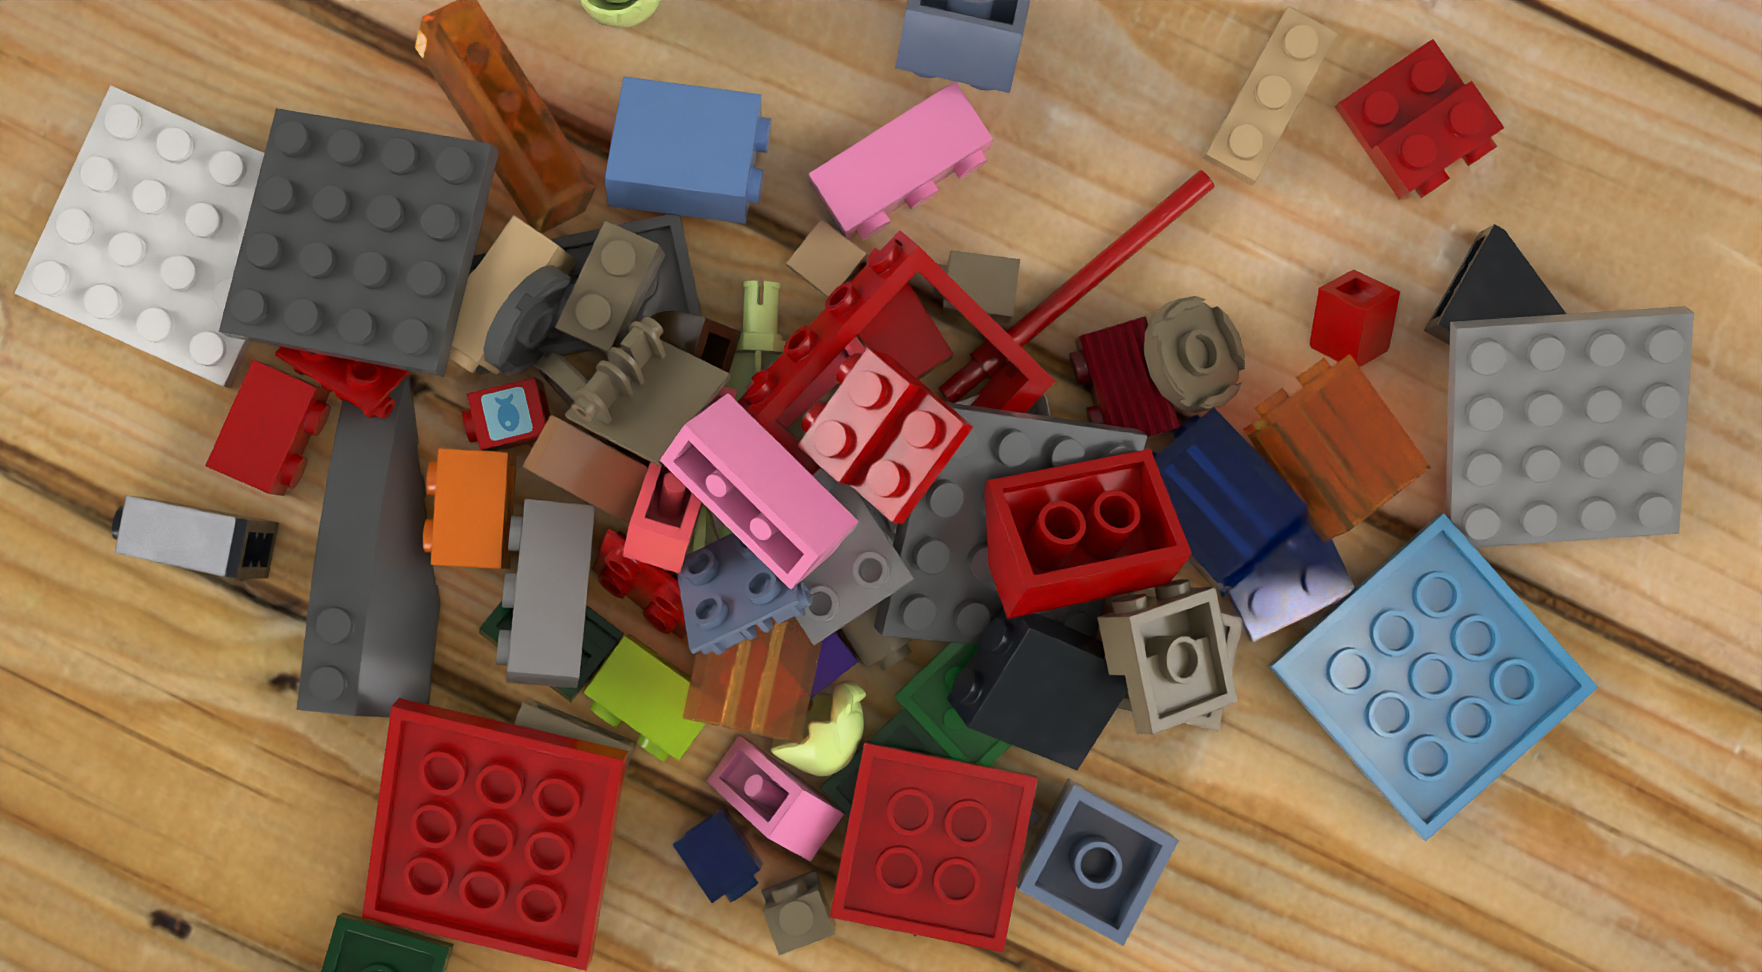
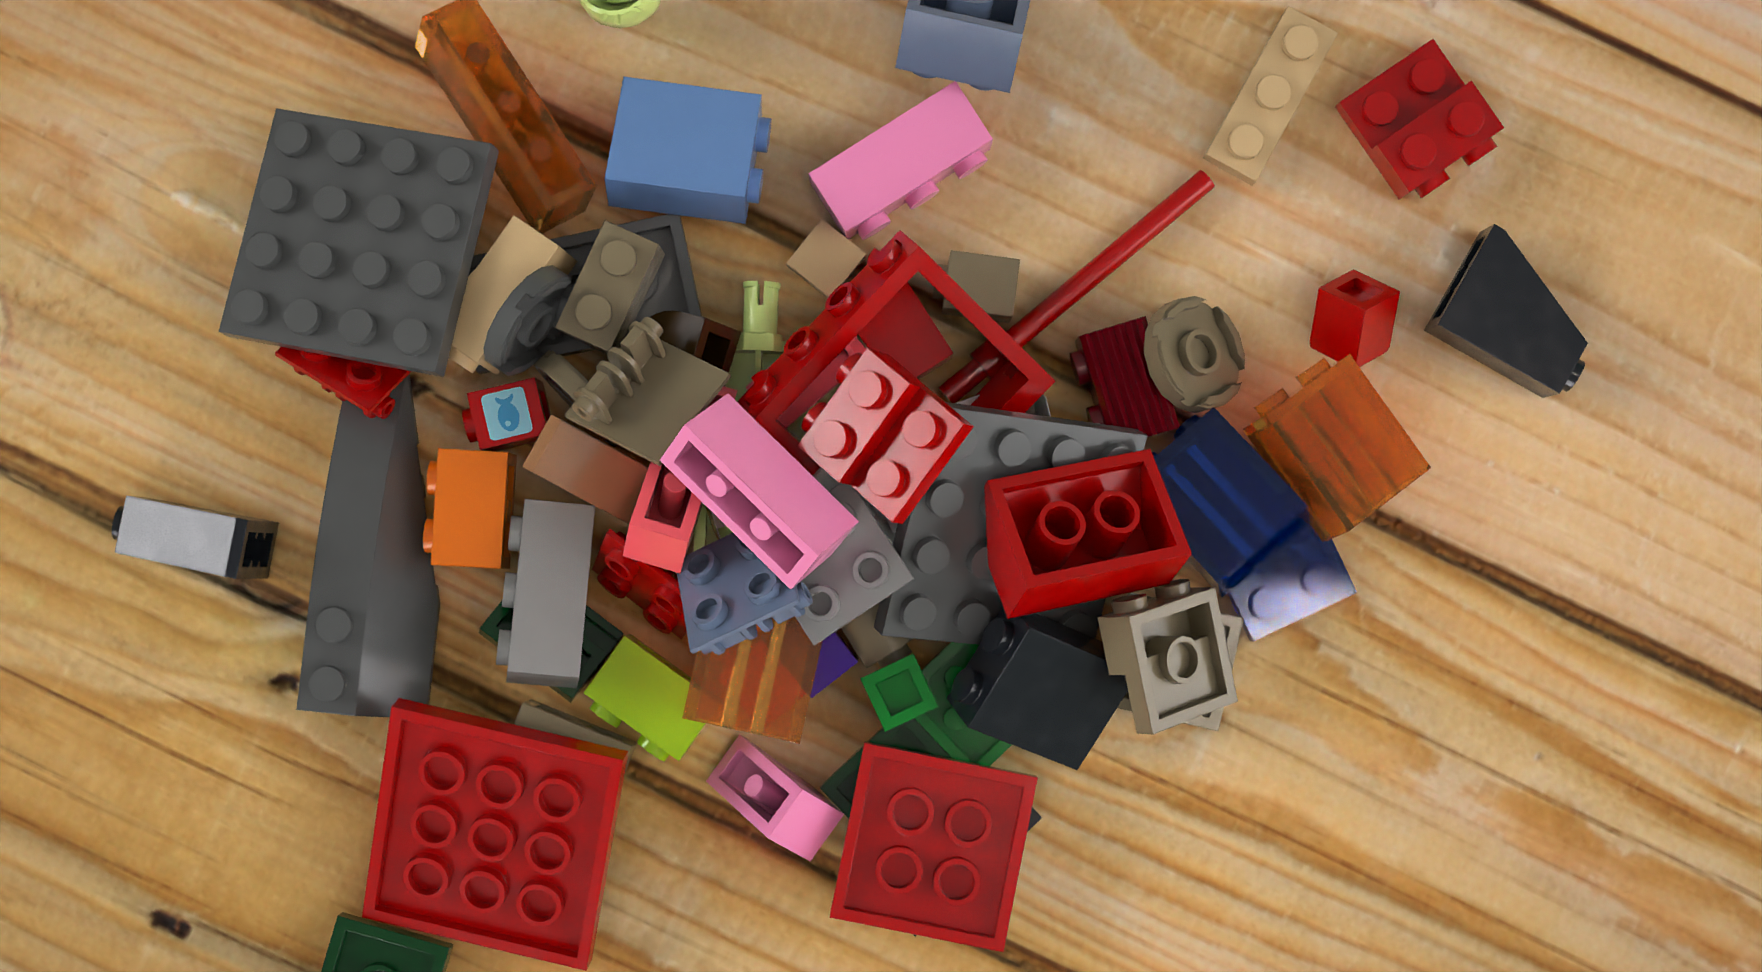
(150, 235): white plate -> none
(269, 429): red brick -> none
(719, 856): clear blue brick -> none
(797, 912): dark tan brick -> none
(830, 732): yellowish green hair -> none
(899, 692): none -> green plate
(1095, 862): sand blue brick -> none
(1433, 676): dark azure plate -> none
(1568, 425): light grey plate -> none

